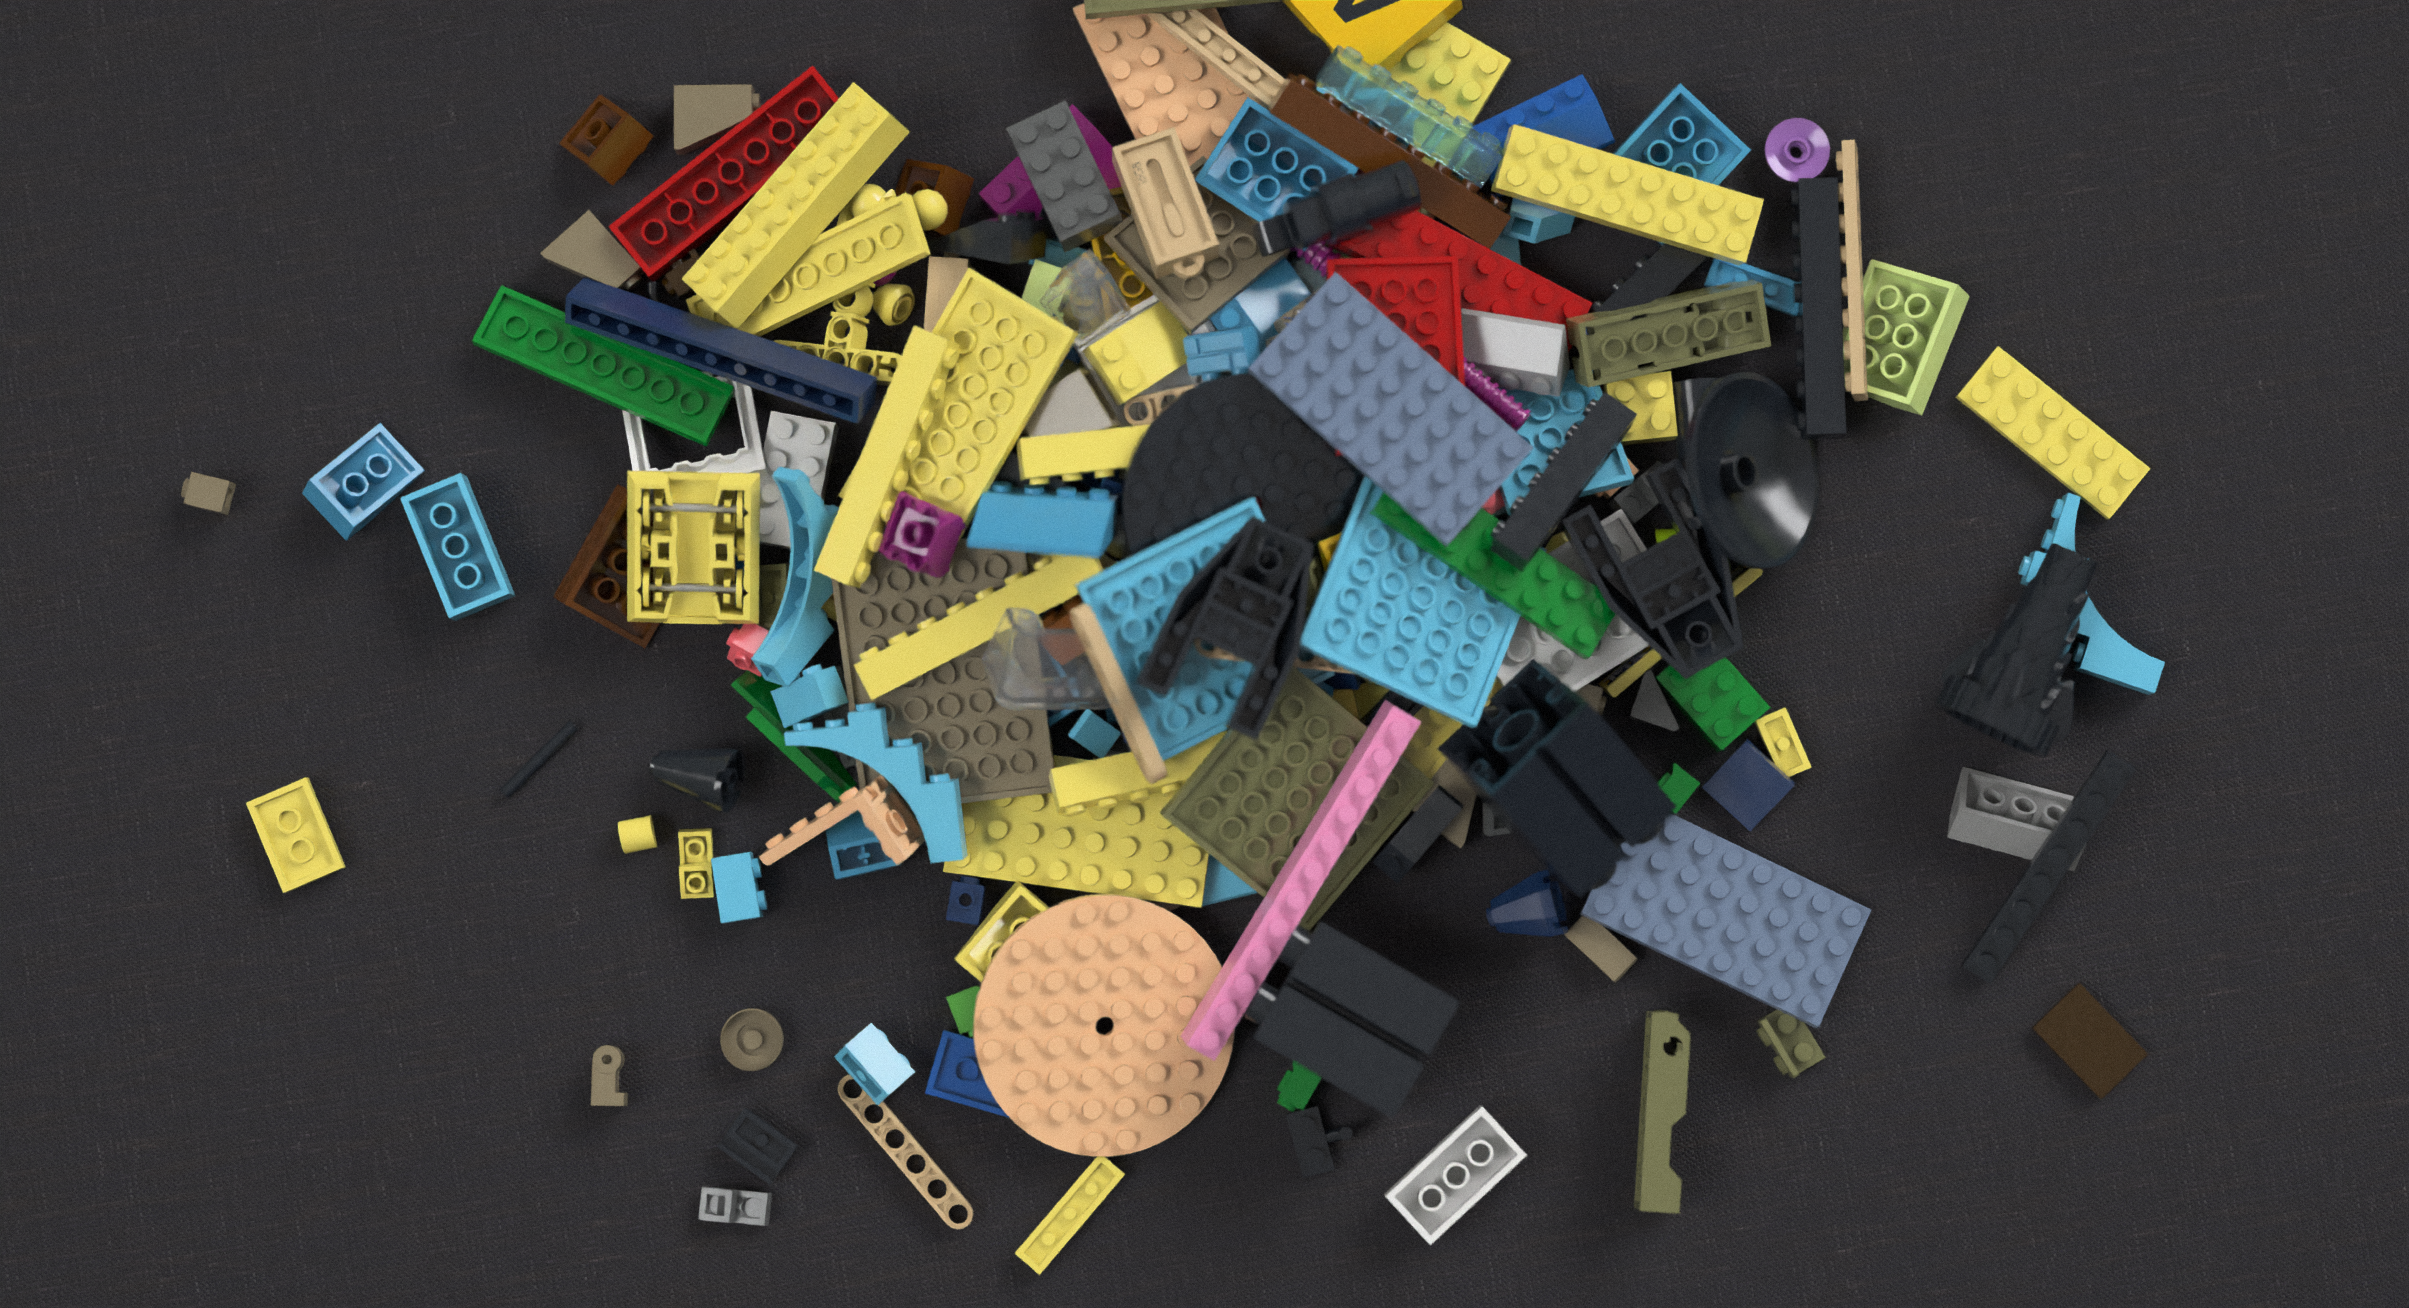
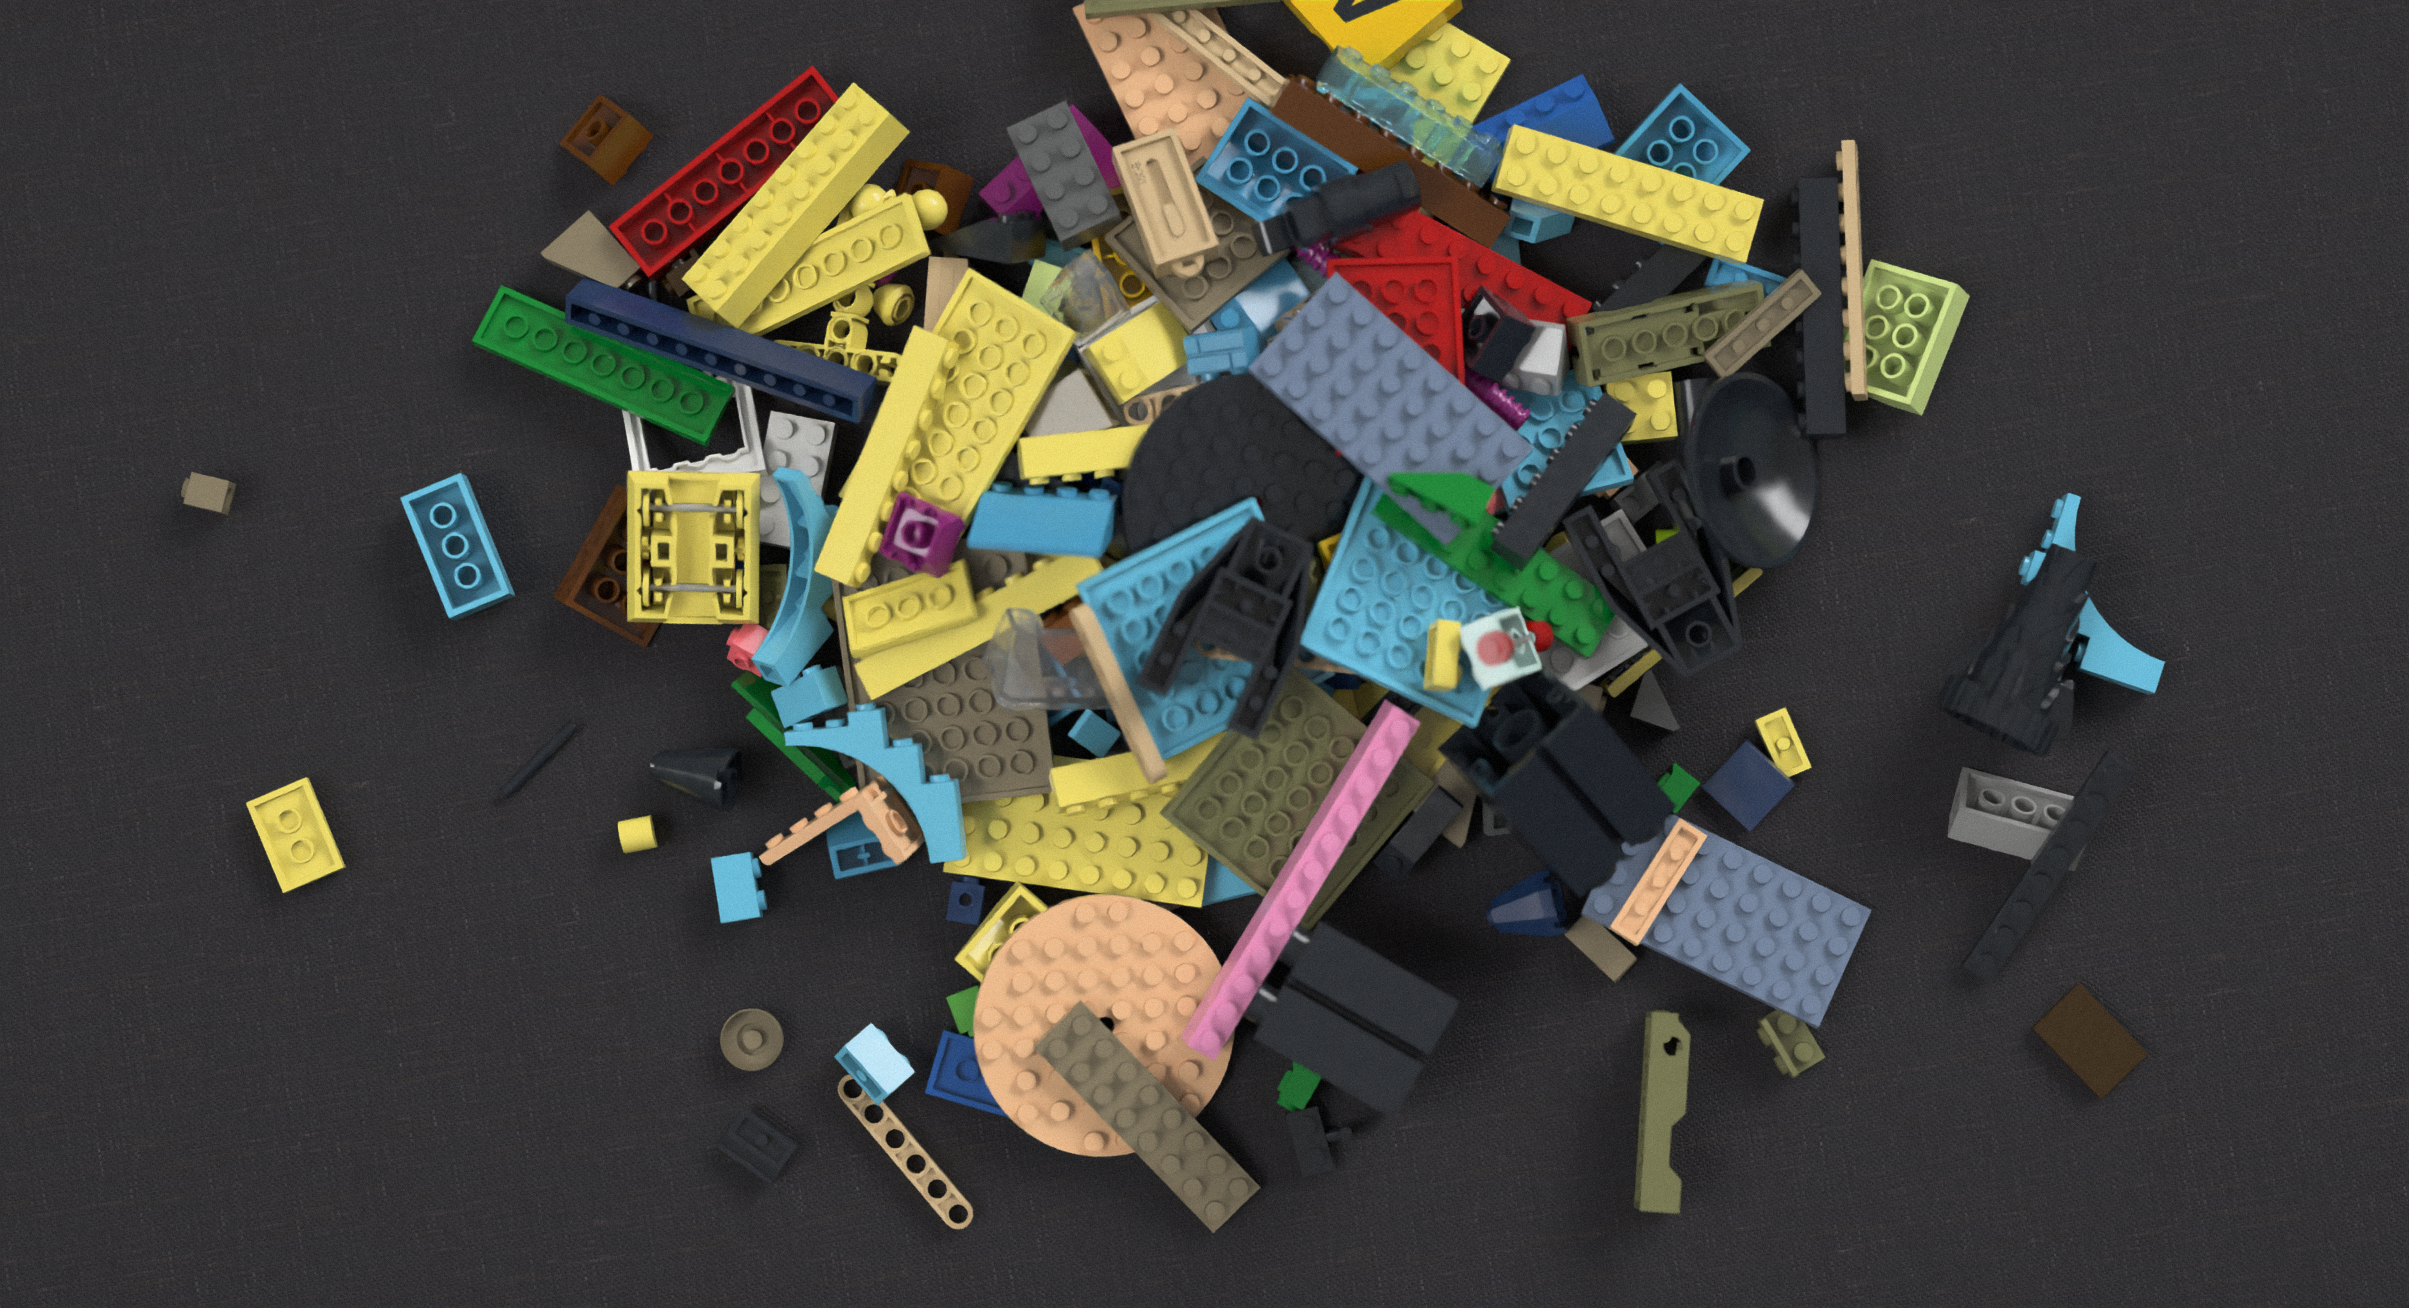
(362, 481): dark azure slope -> none
(605, 1077): dark tan leg -> none
(695, 863): light yellow slope -> none
(709, 113): dark tan slope -> none
(735, 1206): slope -> none
(909, 609): none -> light yellow tile
(1069, 1213): light yellow plate -> none
(1146, 1116): none -> dark tan plate
(1443, 647): none -> light yellow piece
(1452, 494): none -> green slope
(1455, 1174): white brick -> none
(1493, 334): none -> black slope
(1504, 646): none -> light aqua brick
(1658, 882): none -> light nougat plate
(1714, 701): green brick -> none
(1761, 324): none -> dark tan plate
(1803, 135): medium lavender dish -> none
(2053, 432): light yellow plate -> none

